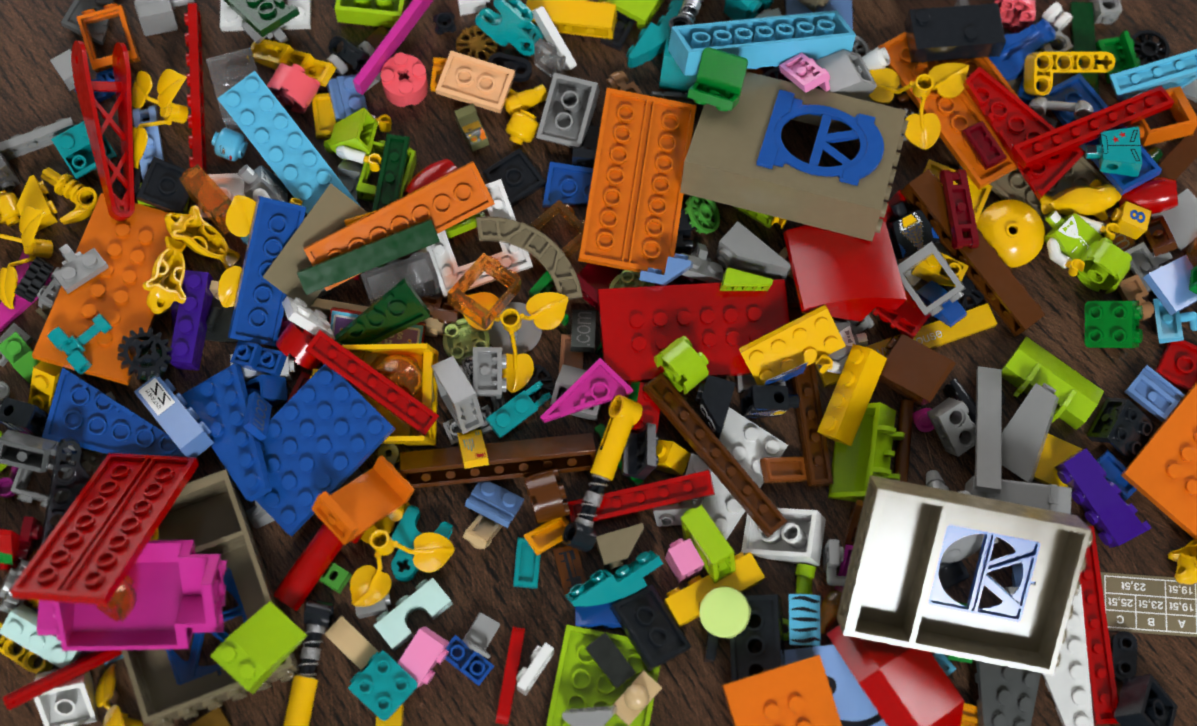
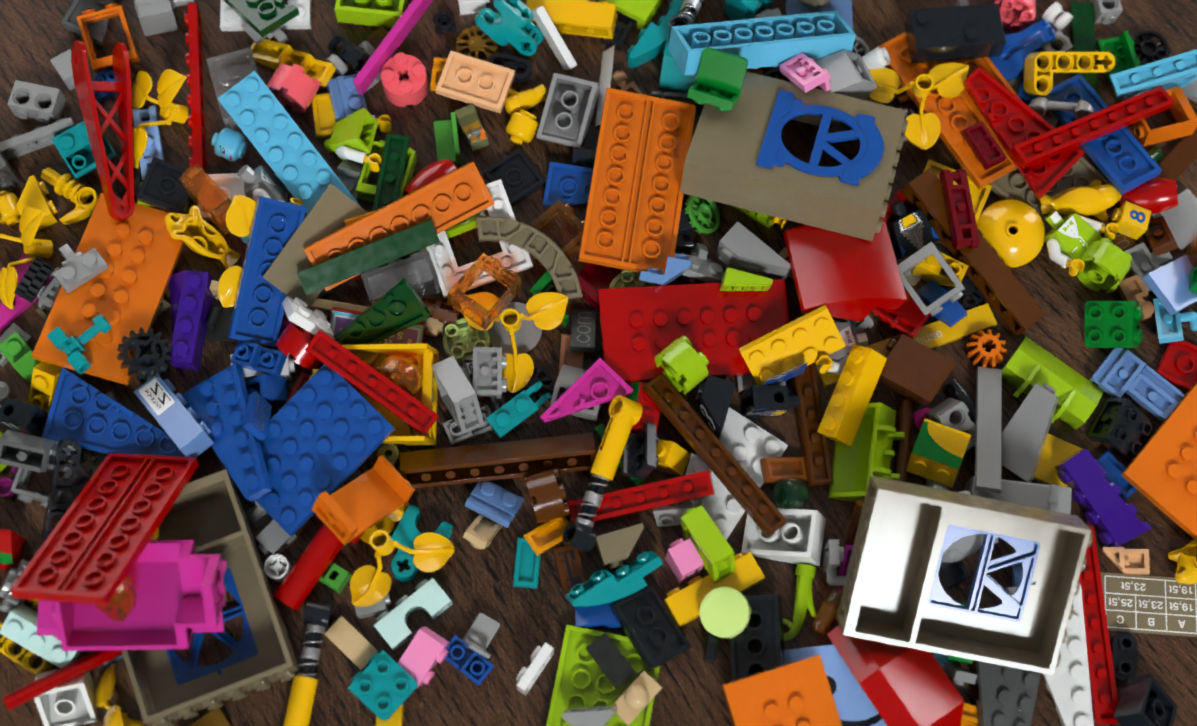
(30, 533): dark red plate -> none
(38, 98): none -> light grey brick
(167, 278): yellow animal -> none
(259, 647): lime slope -> none
(274, 539): none -> light grey brick
(274, 565): none -> white wheel
(447, 140): none -> bright green panel
(473, 449): yellow tile -> none
(510, 675): red beam -> none
(548, 59): clear plate -> none
(605, 80): none -> white sticker
(790, 494): none -> clear green head
(804, 620): medium azure brick -> none
(938, 452): none -> yellow slope
(959, 675): none -> light grey plate
(992, 343): none -> orange gear
(1117, 372): none -> medium blue plate
(1118, 152): teal torso -> none
(1129, 560): none -> light nougat slope

